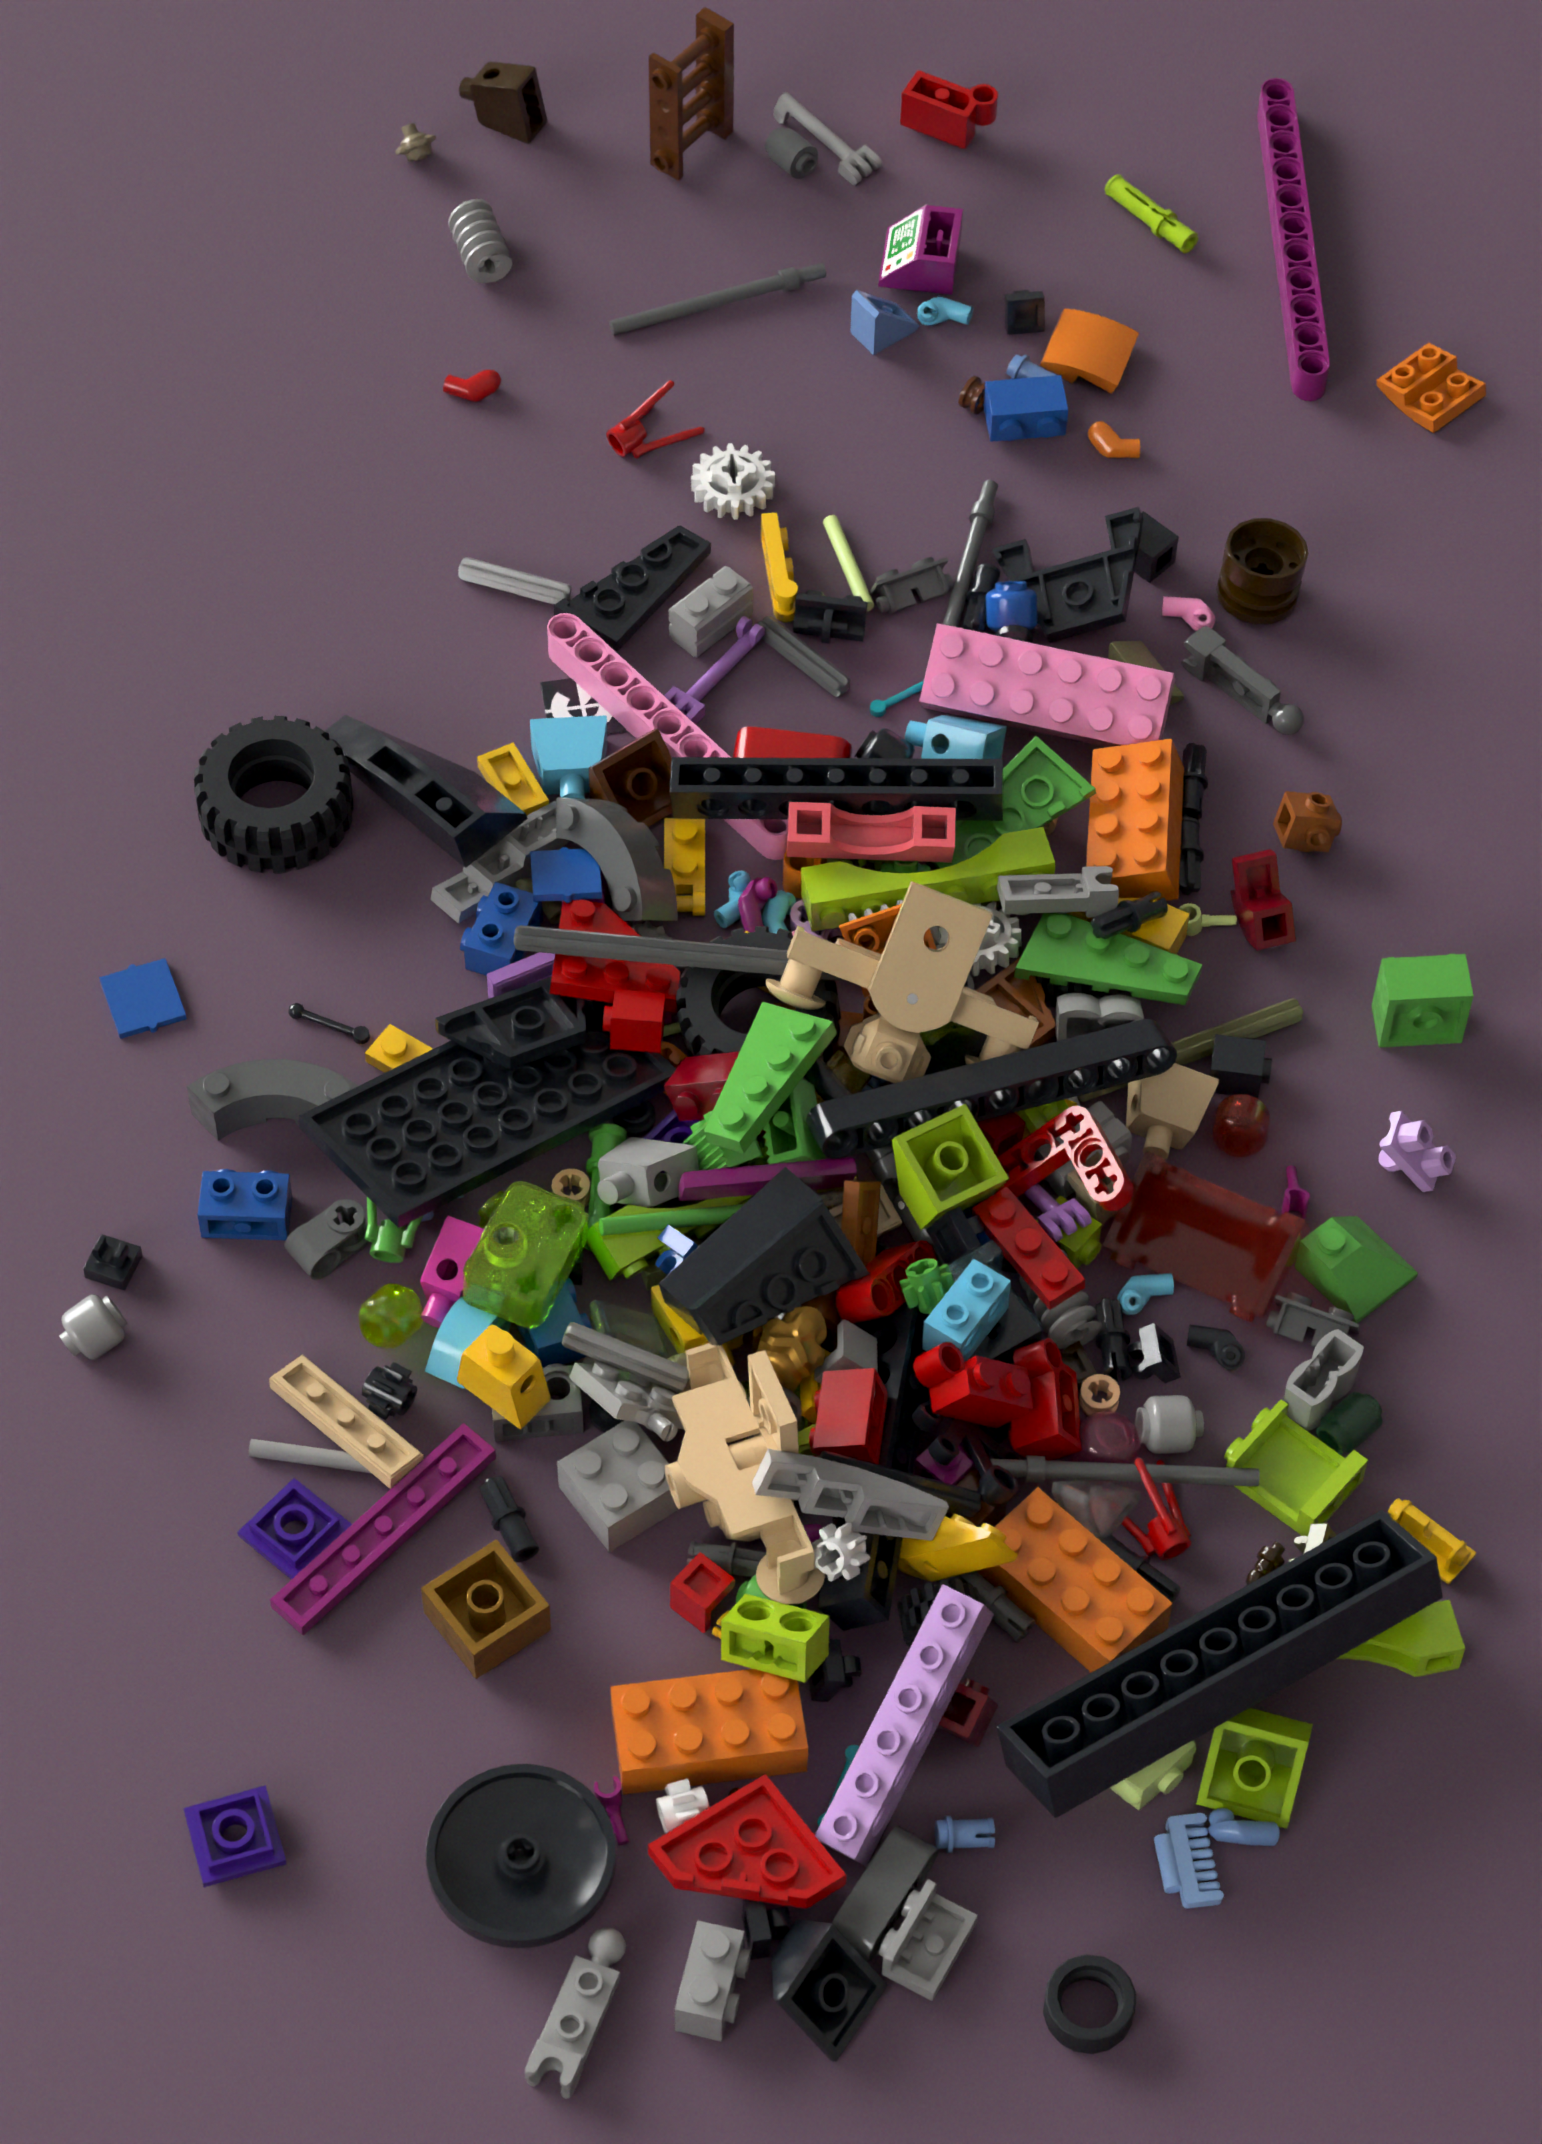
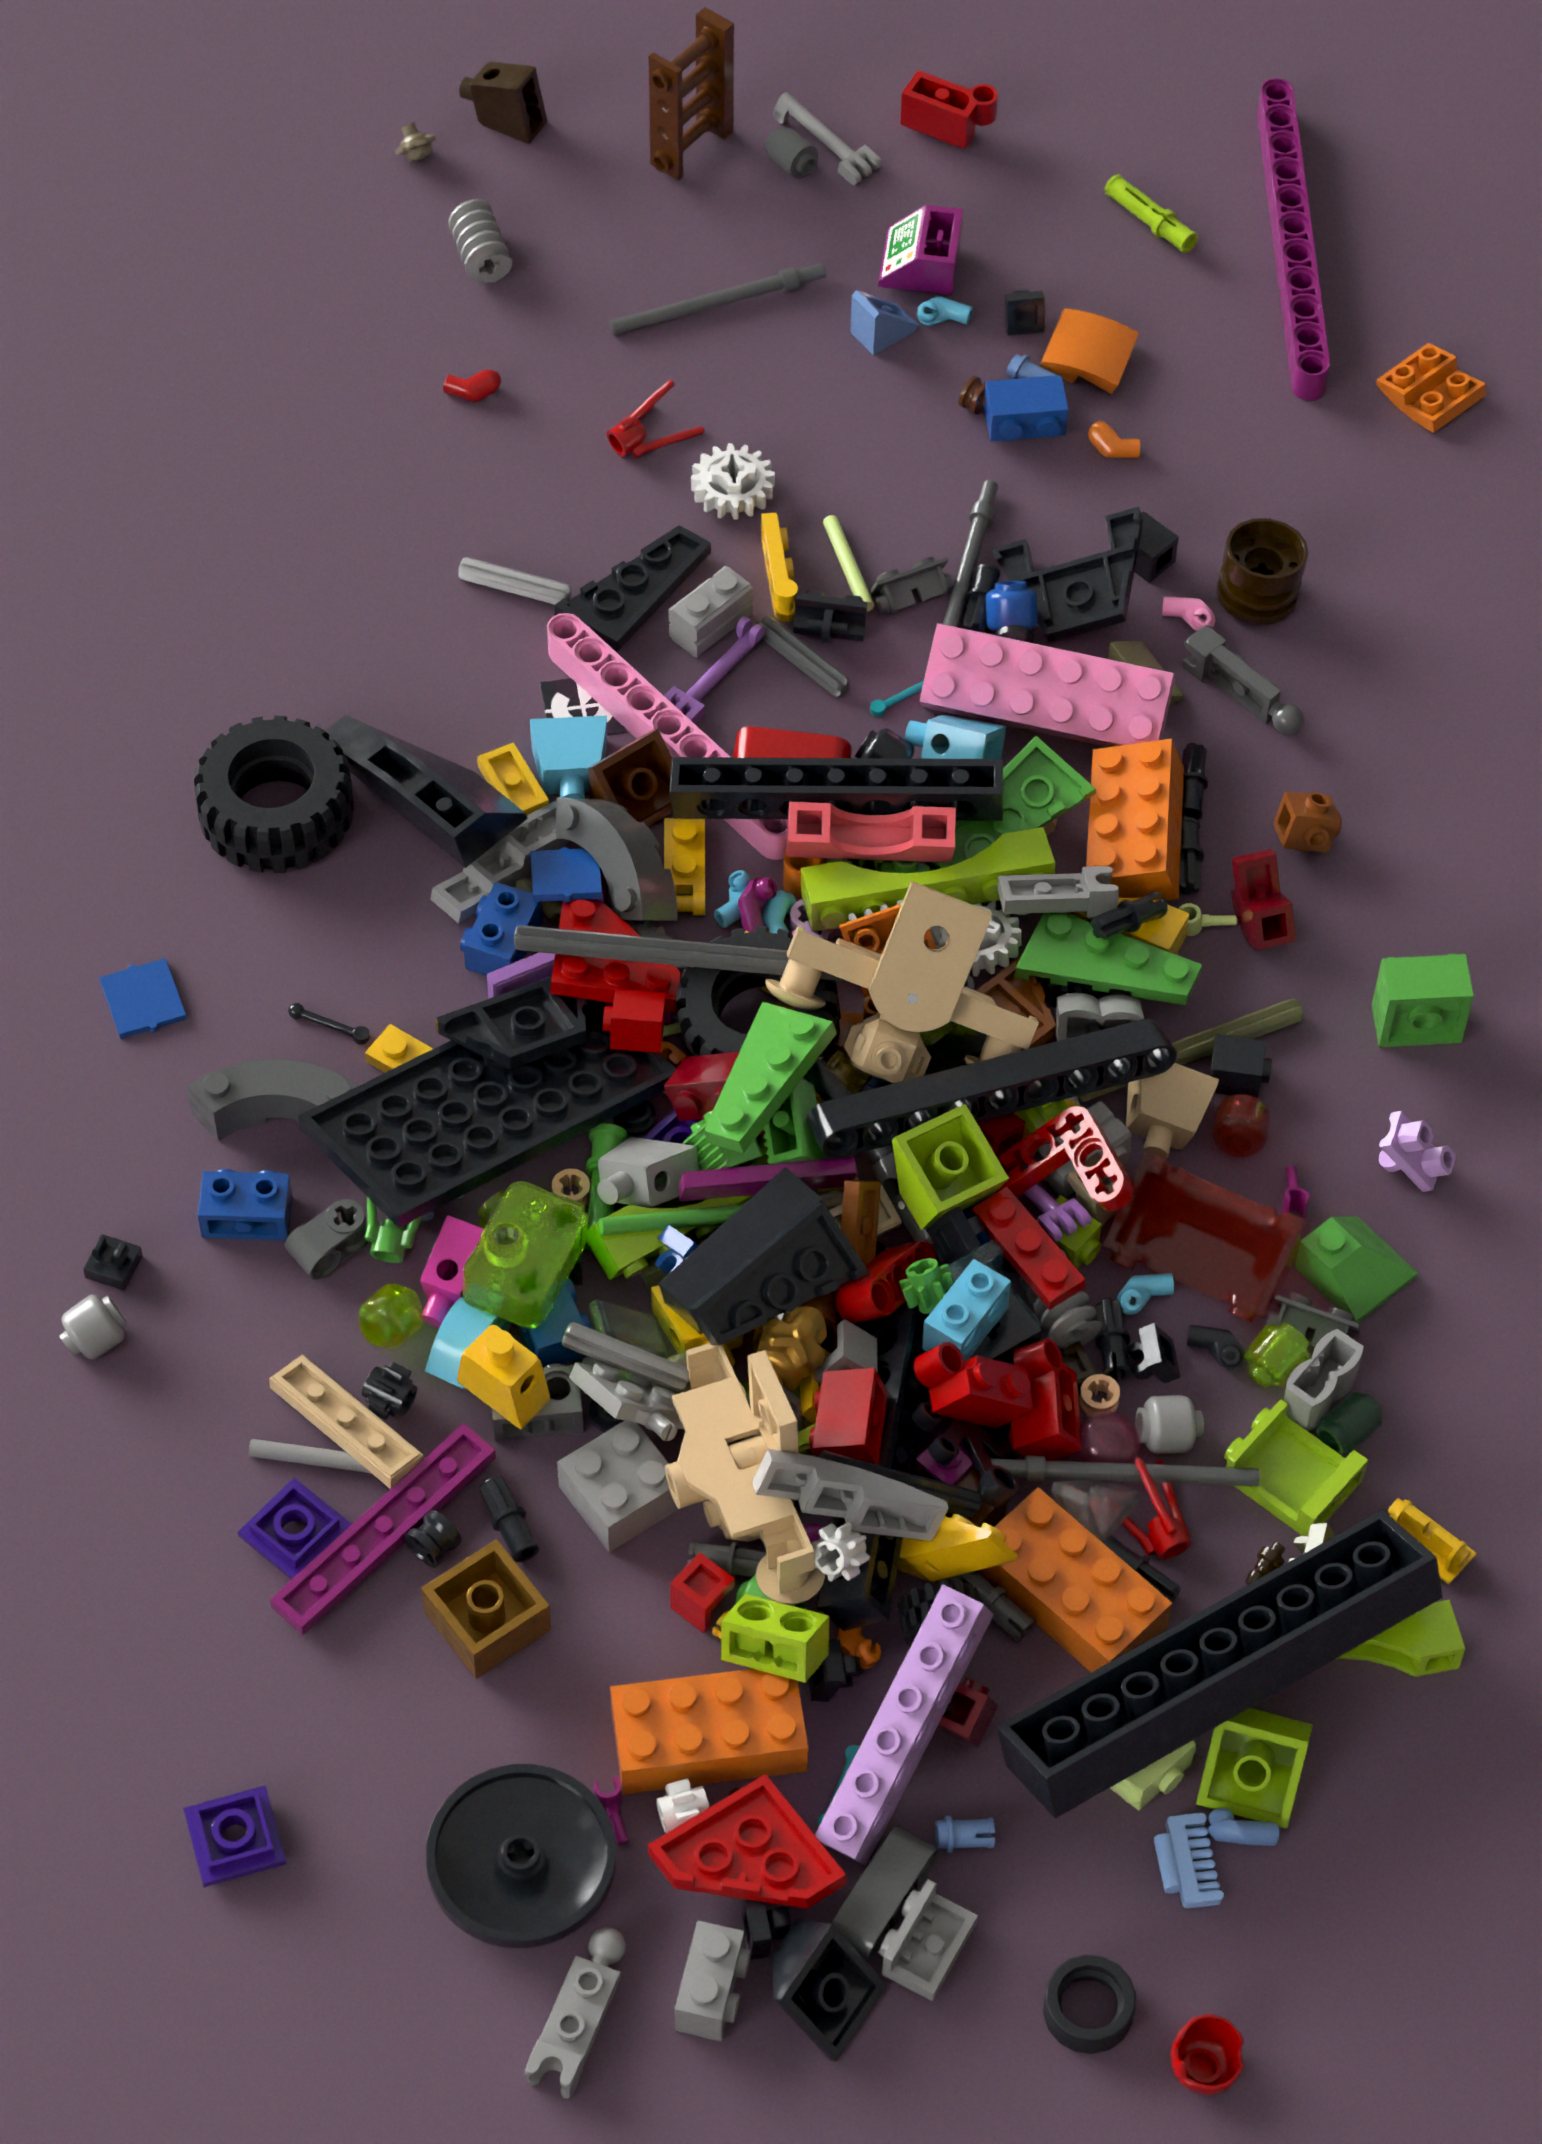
(433, 1538): none -> black wheel
(855, 1644): none -> orange arm
(1207, 2055): none -> red hair
(1276, 1355): none -> clear neon green head

